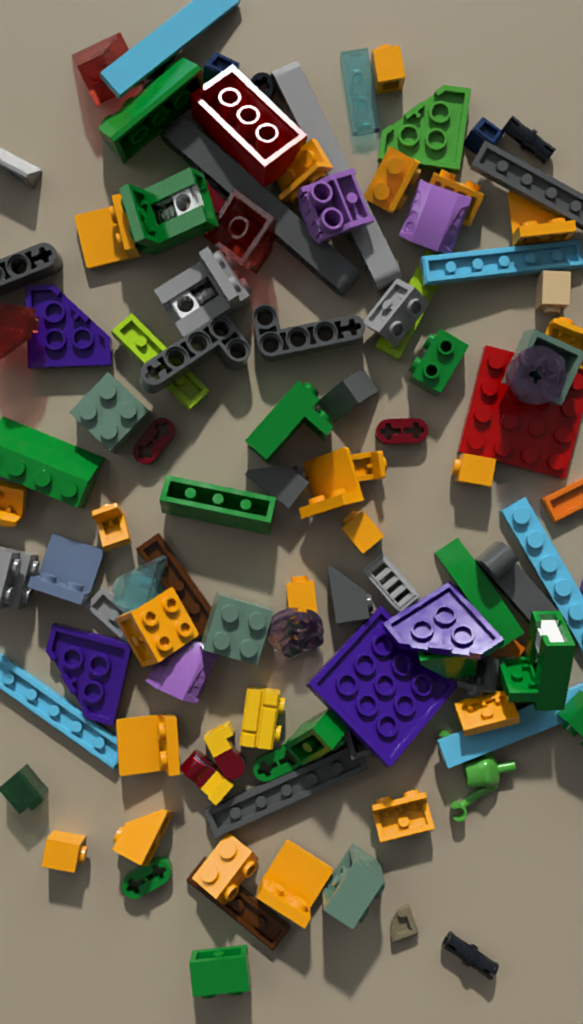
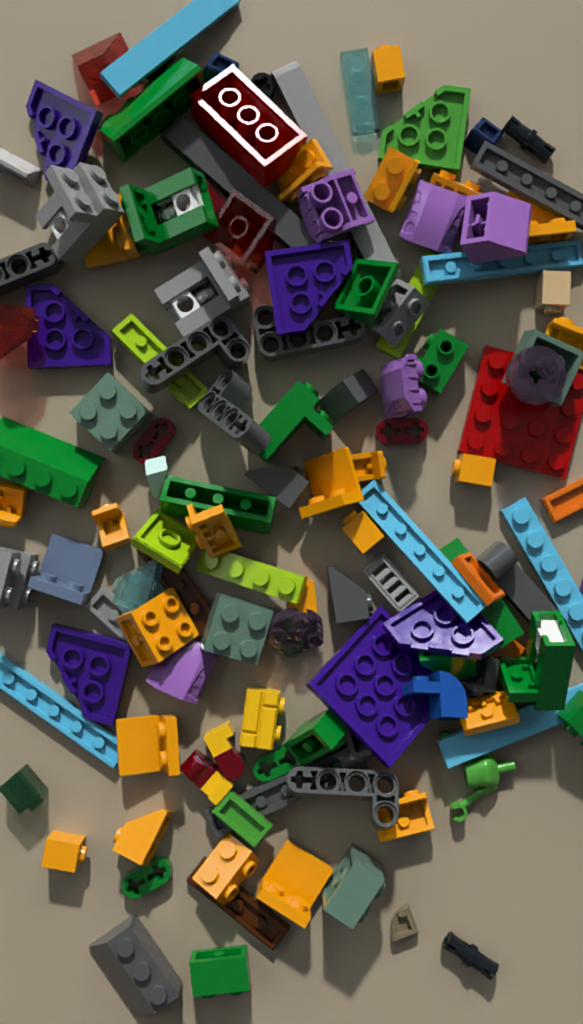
(62, 126): none -> dark purple plate
(79, 209): none -> light grey brick
(137, 967): none -> dark grey slope
(156, 472): none -> light aqua slope
(166, 541): none -> lime tile
(212, 530): none -> light orange bracket
(223, 406): none -> dark grey beam
(242, 818): none -> bright green tile
(254, 575): none -> lime plate
(304, 282): none -> dark purple plate
(341, 776): none -> dark grey beam
(366, 289): none -> green slope
(400, 387): none -> medium lavender slope
(421, 552): none -> medium azure plate
(445, 695): none -> blue brick
(478, 578): none -> orange tile
(495, 227): none -> medium lavender slope

